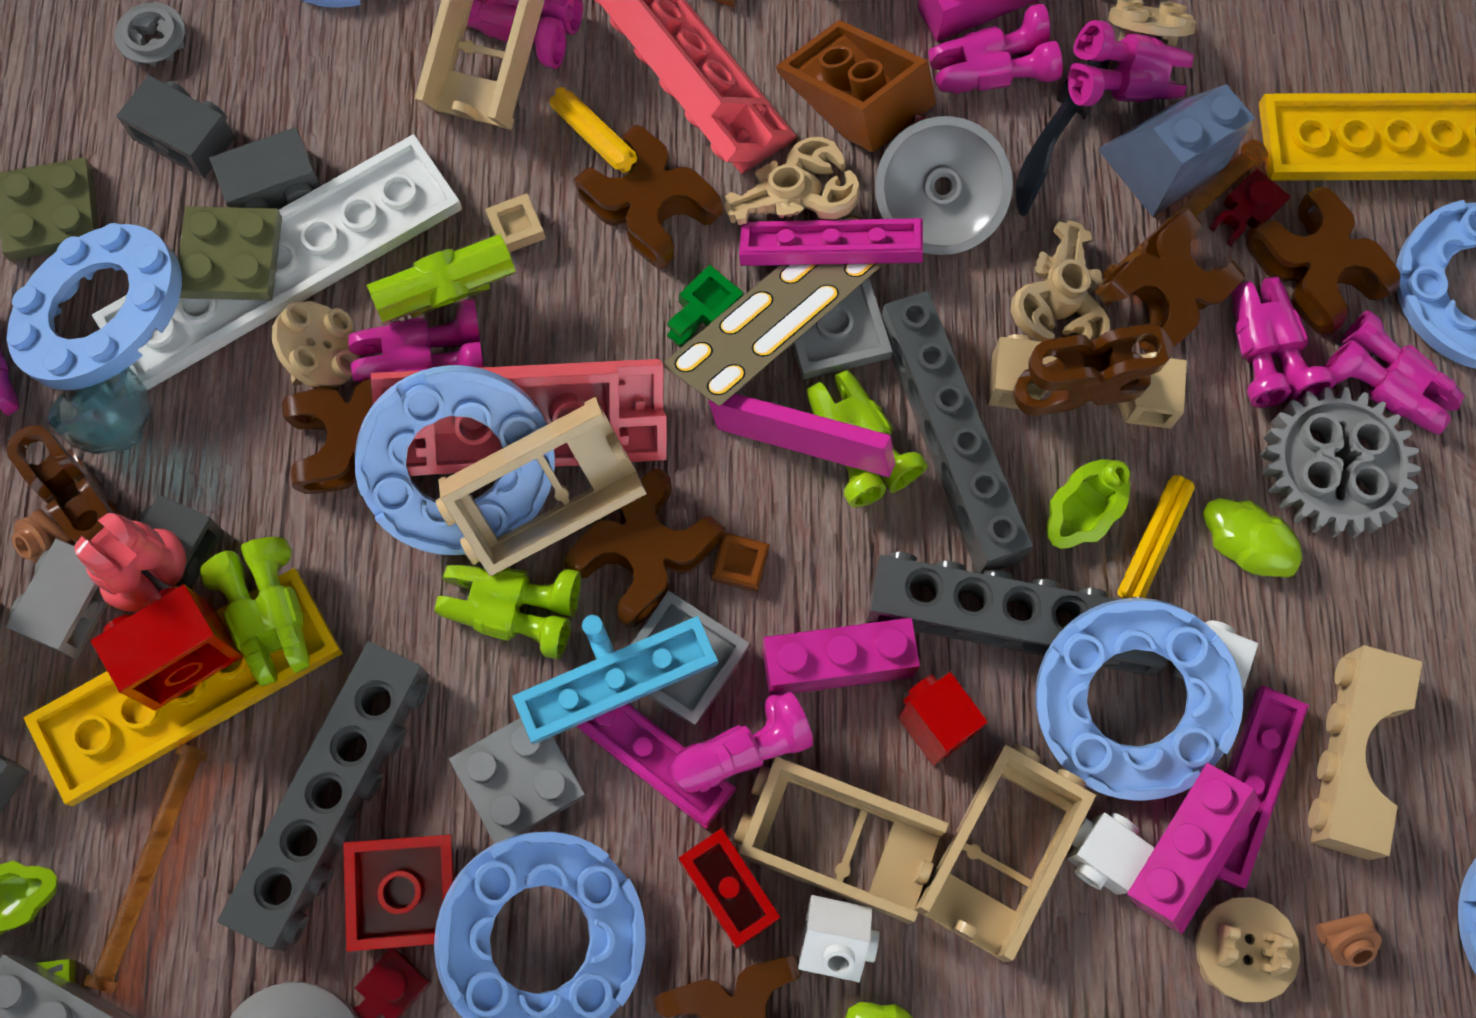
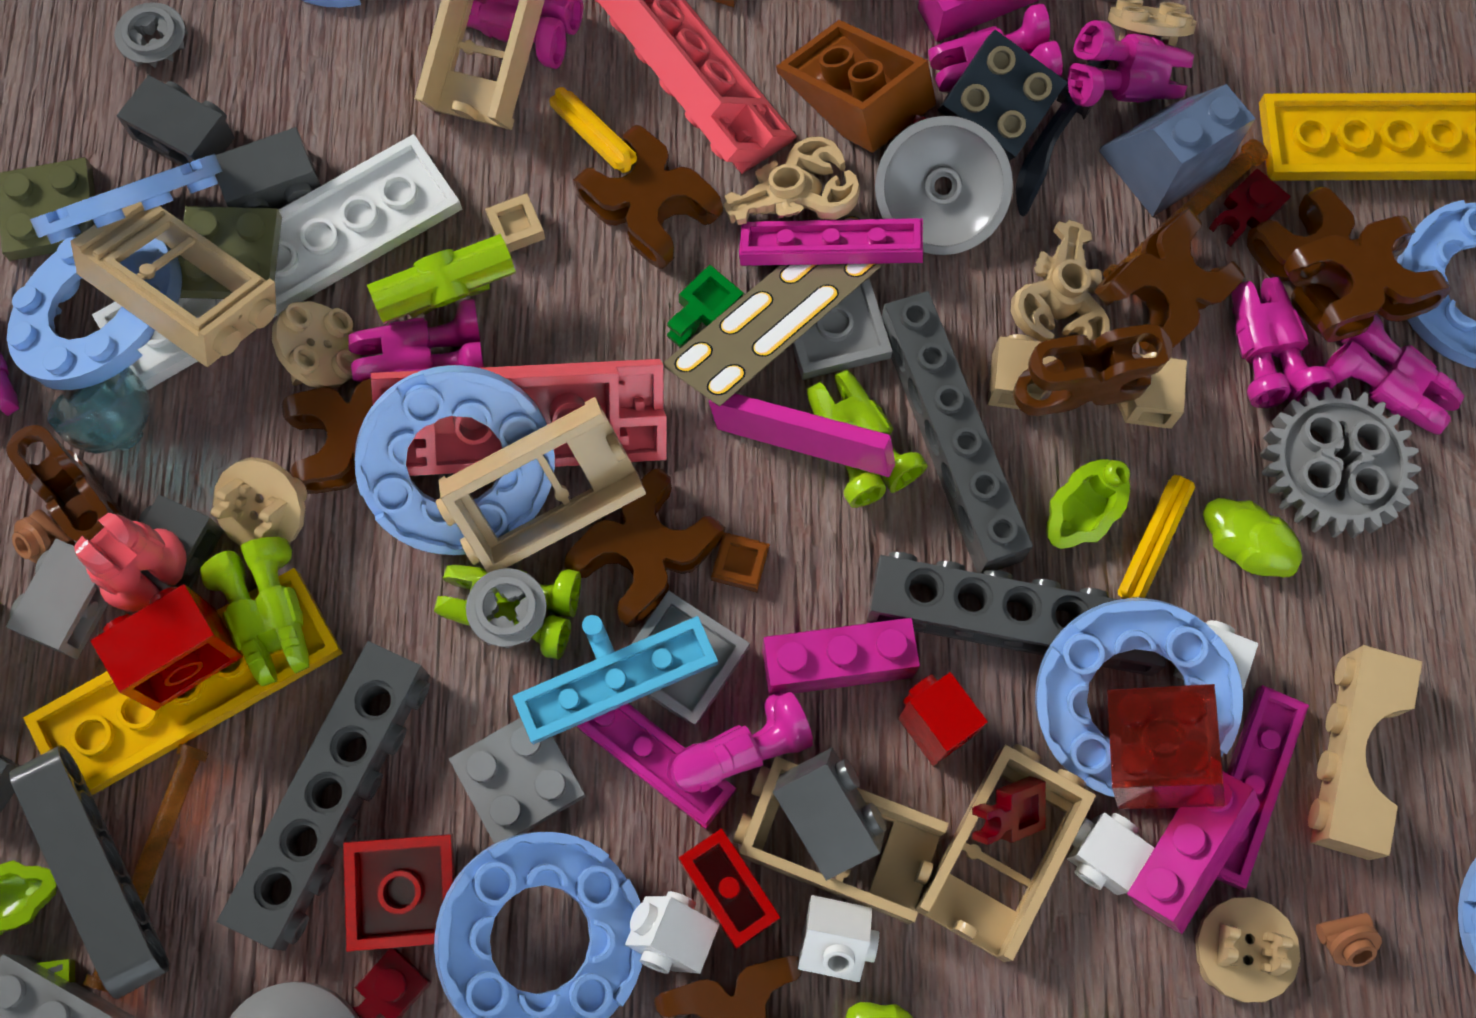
(89, 872): none -> dark grey beam
(108, 205): none -> light blue plate
(205, 338): none -> tan door
(239, 497): none -> tan plate
(512, 585): none -> light grey gear
(671, 934): none -> white brick
(830, 813): none -> dark grey brick
(1004, 92): none -> black brick
(1017, 812): none -> dark red plate
(1165, 747): none -> clear red brick
(1366, 278): none -> reddish brown piece

